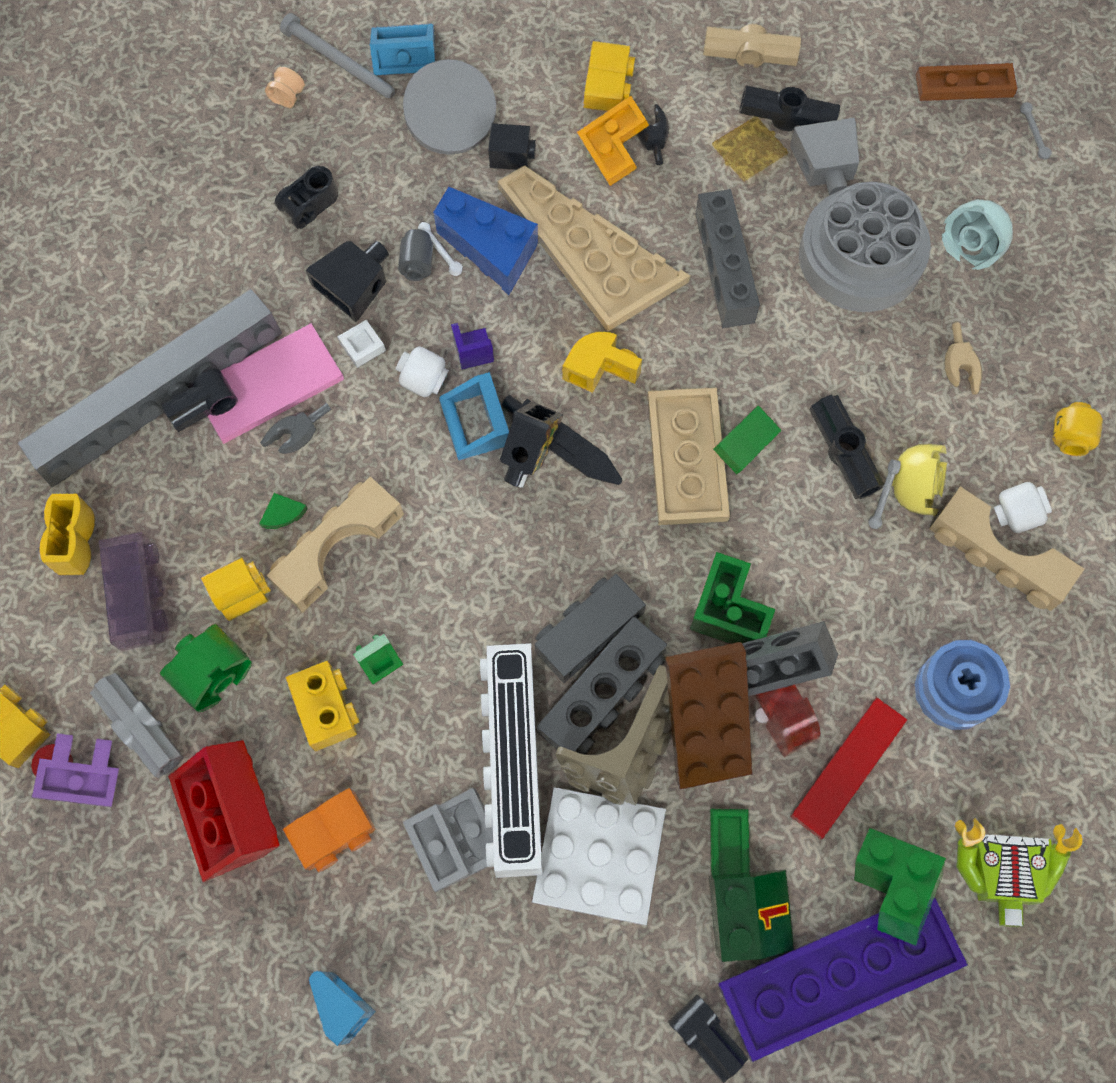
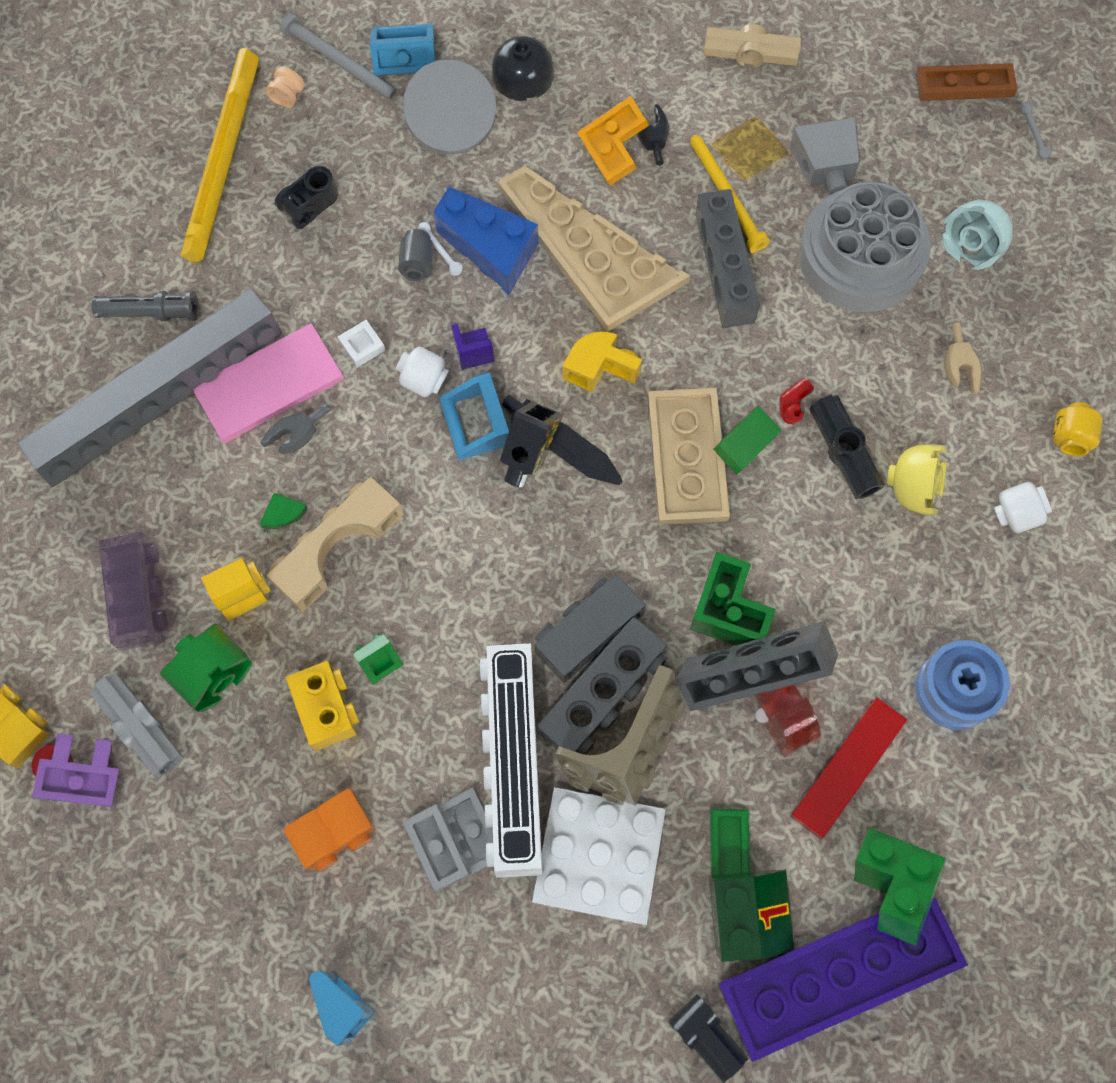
(65, 541): yellow brick -> none
(160, 306): none -> dark grey pin
(208, 396): black piece -> none
(220, 156): none -> yellow piece
(223, 809): red slope -> none
(350, 276): black torso -> none
(510, 146): black brick -> none
(522, 68): none -> black cylinder
(607, 76): yellow brick -> none
(709, 715): reddish brown plate -> none
(756, 239): none -> yellow bar
(786, 108): black piece -> none
(791, 401): none -> red arm
(875, 521): light grey hinge -> none
(1012, 867): torso -> none
(1041, 577): tan arch -> none

